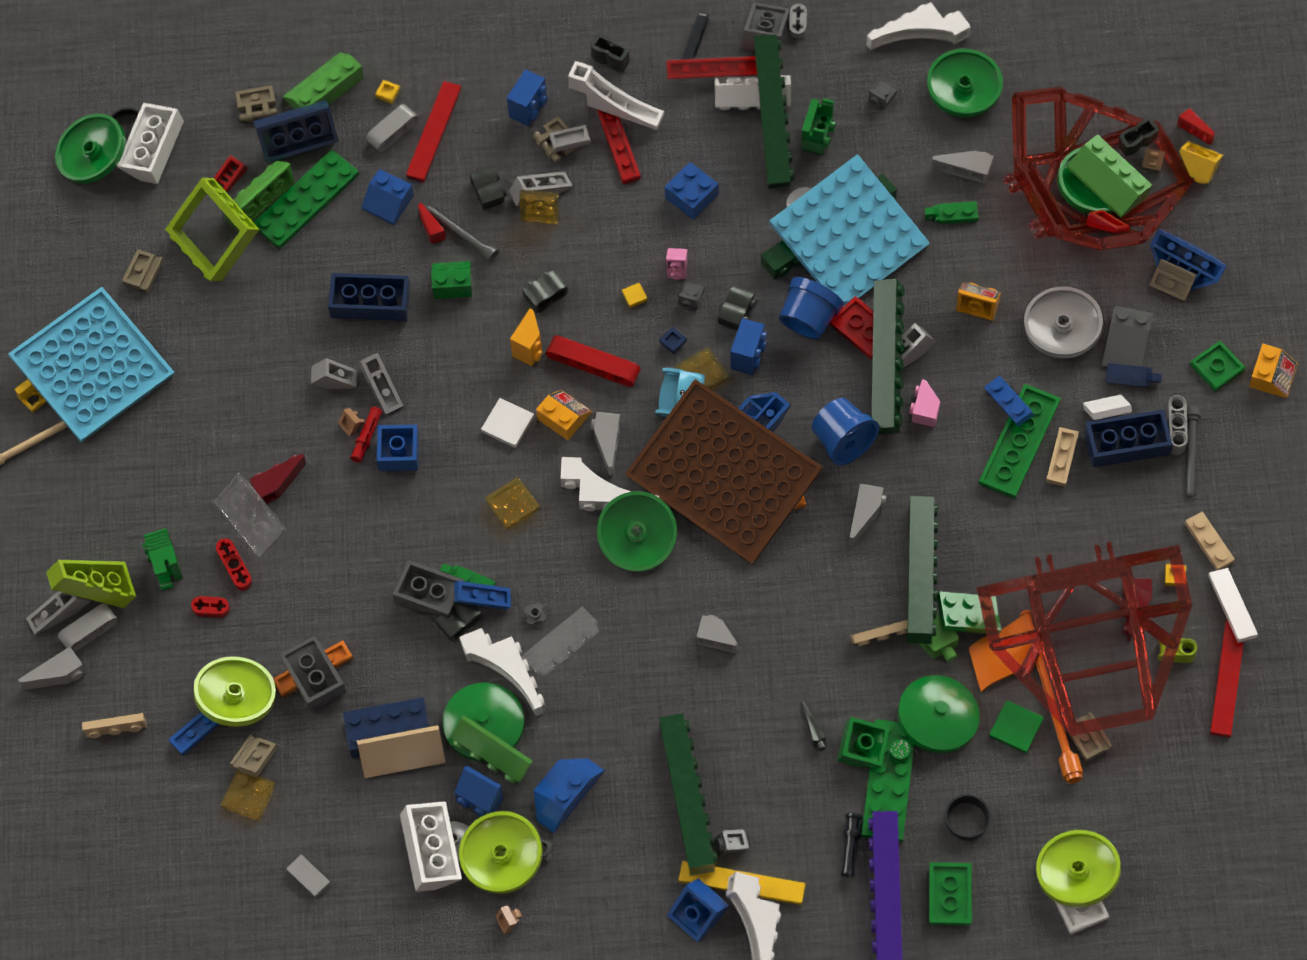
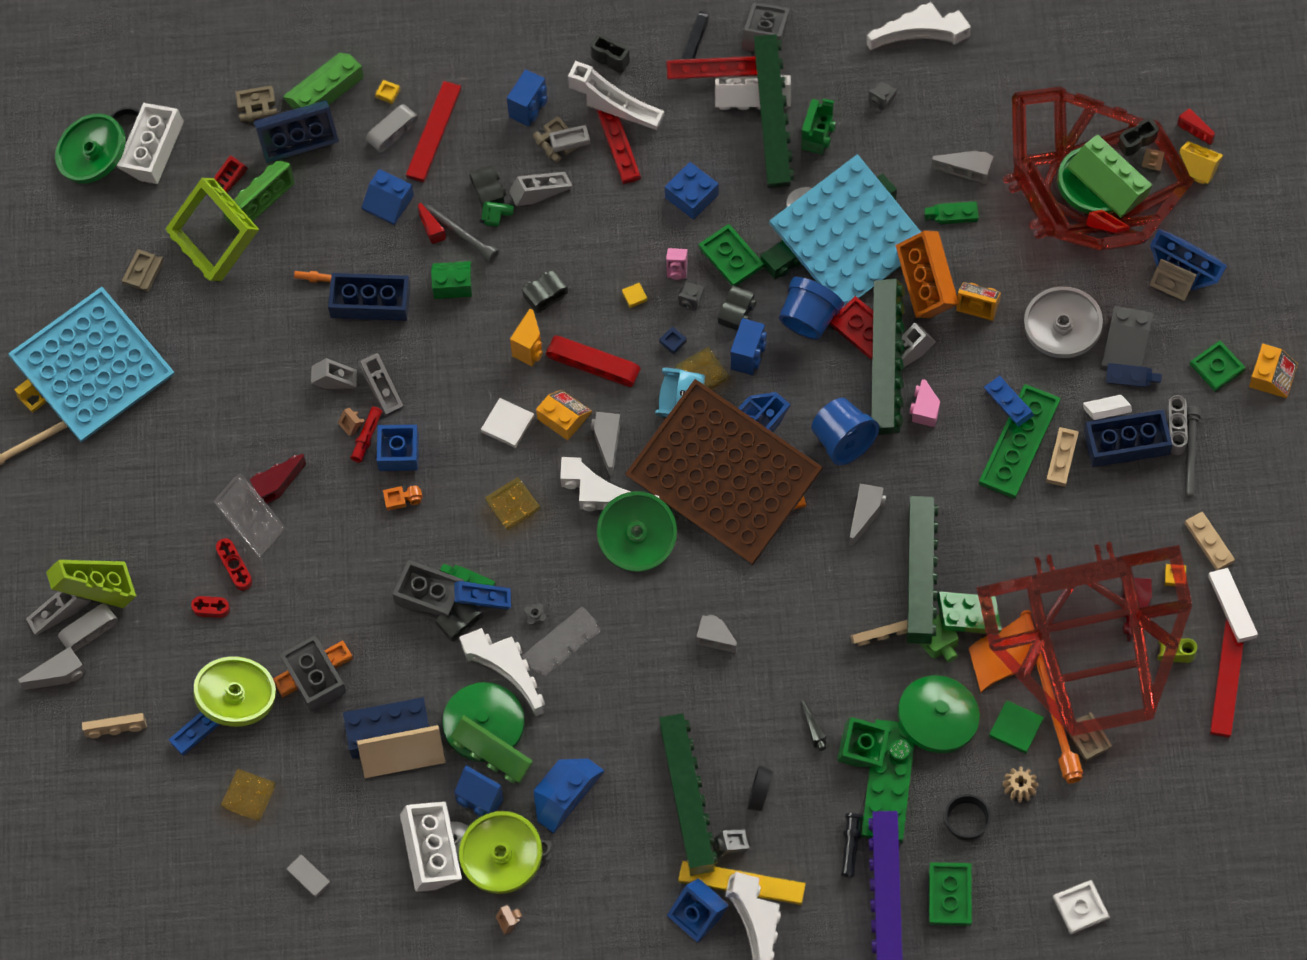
(161, 553): green piece -> none
(253, 756): dark tan plate -> none
(306, 199): green plate -> none
(312, 276): none -> orange bar
(396, 497): none -> orange plate
(492, 211): none -> green piece
(539, 206): clear yellow plate -> none
(731, 255): none -> green plate
(759, 788): none -> black tyre
(800, 21): light grey beam -> none
(927, 274): none -> orange brick
(964, 83): green dish -> none
(1012, 786): none -> tan gear
(1078, 868): lime dish -> none

